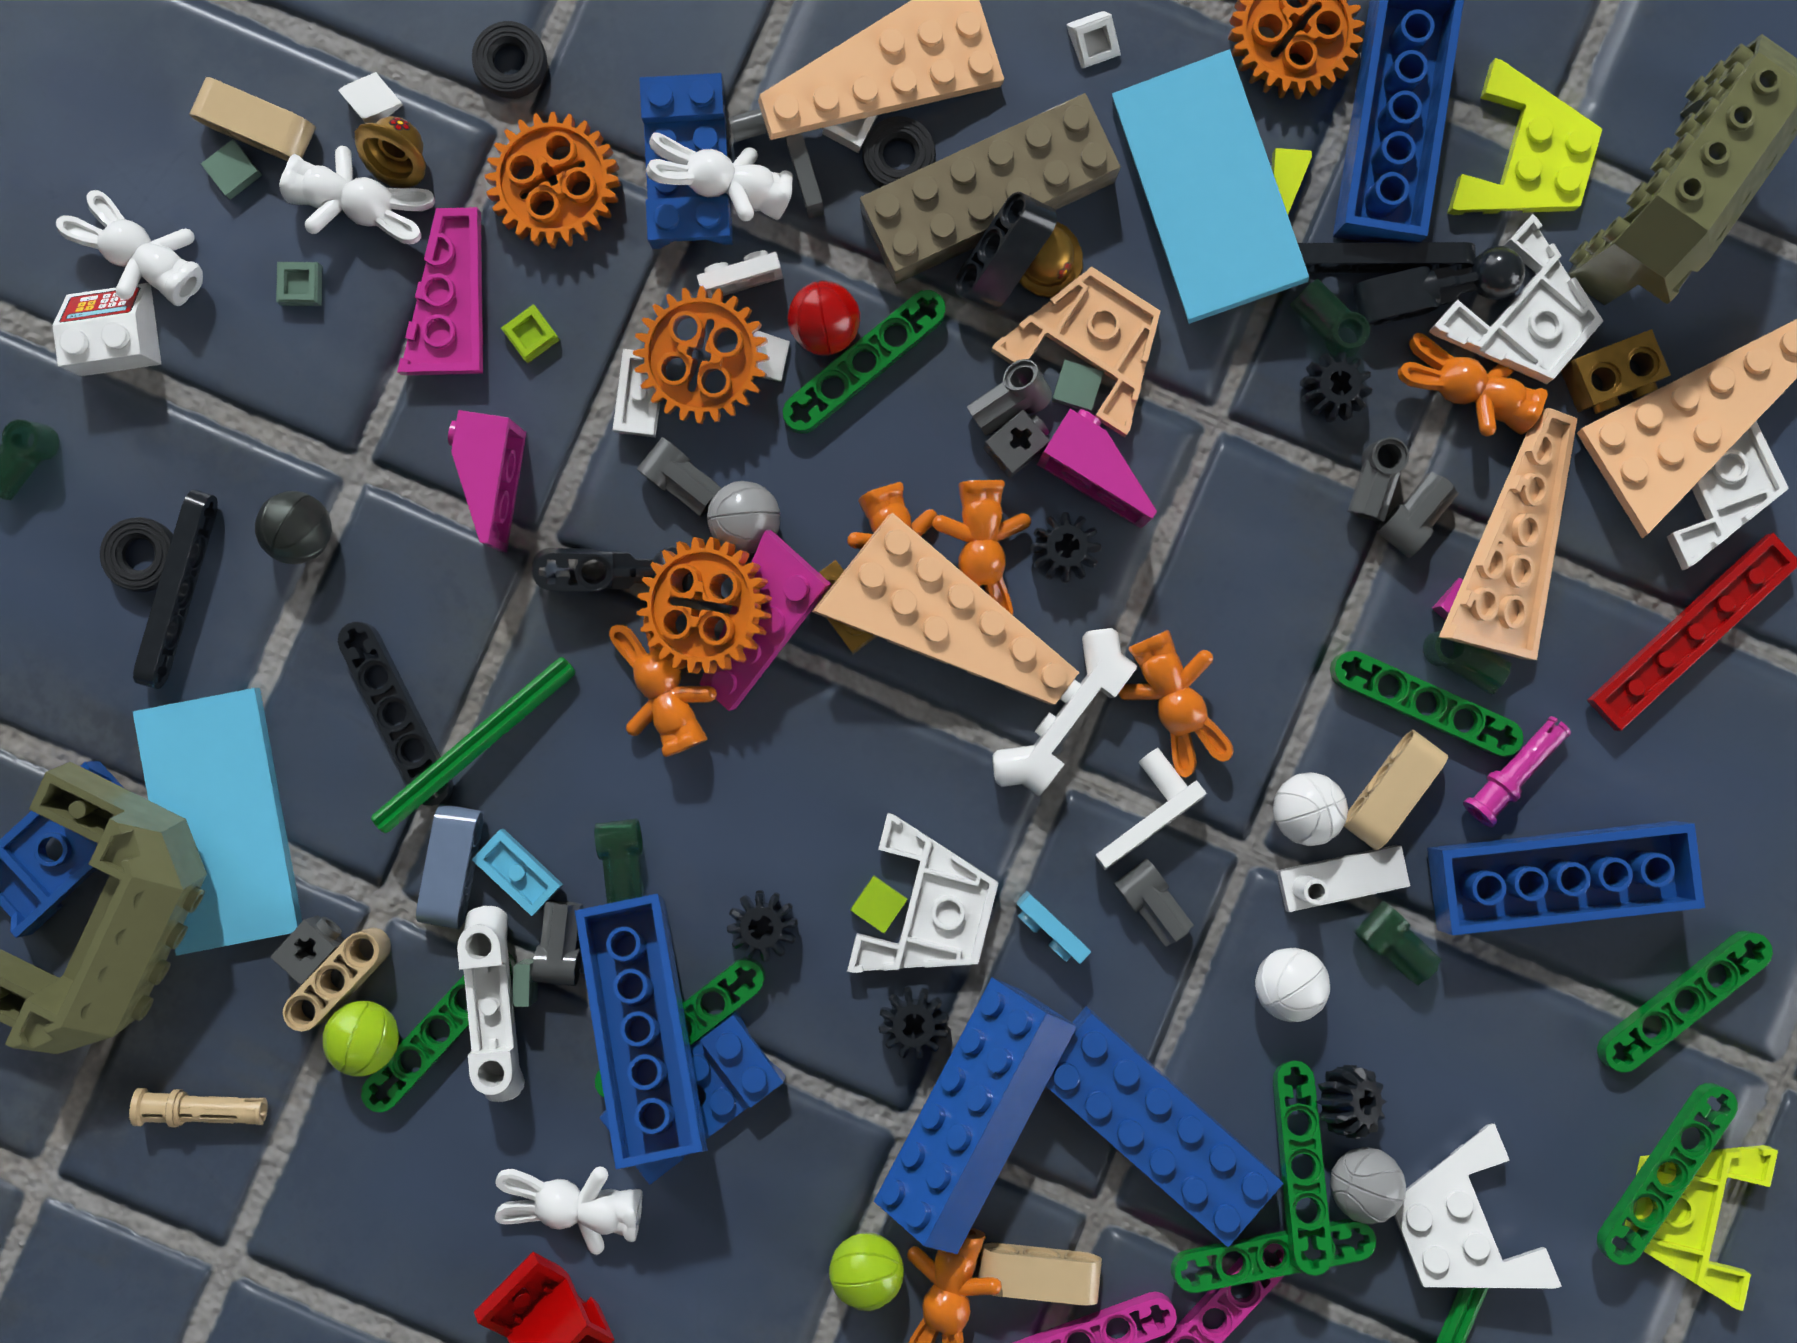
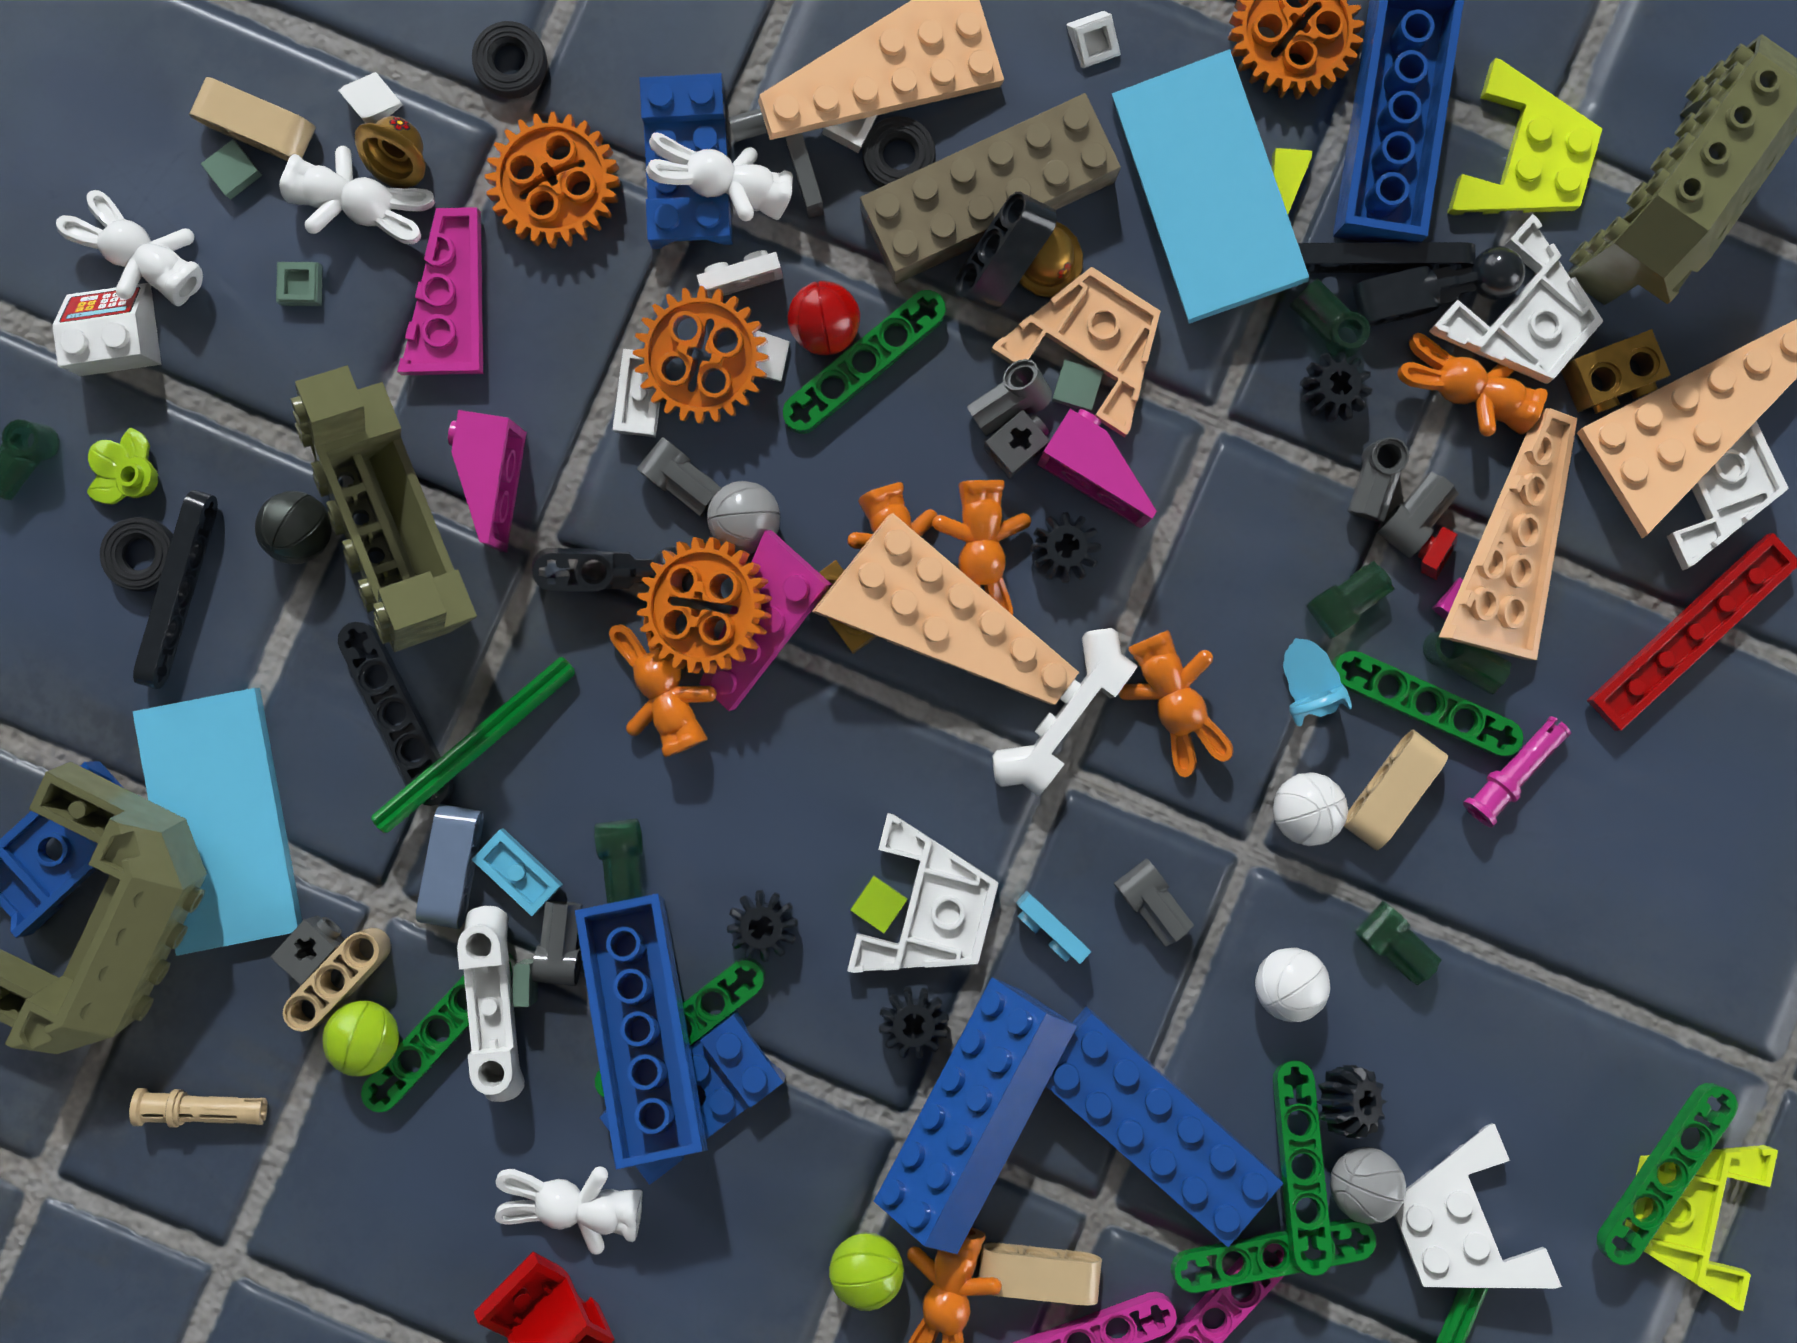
(121, 468): none -> lime plate
(360, 437): none -> olive wedge
(530, 333): lime tile -> none
(1179, 798): white piece -> none
(1312, 681): none -> medium azure piece
(1342, 604): none -> clear green piece
(1343, 878): white piece -> none
(1437, 552): none -> red plate
(1566, 877): blue brick -> none
(1704, 995): green beam -> none

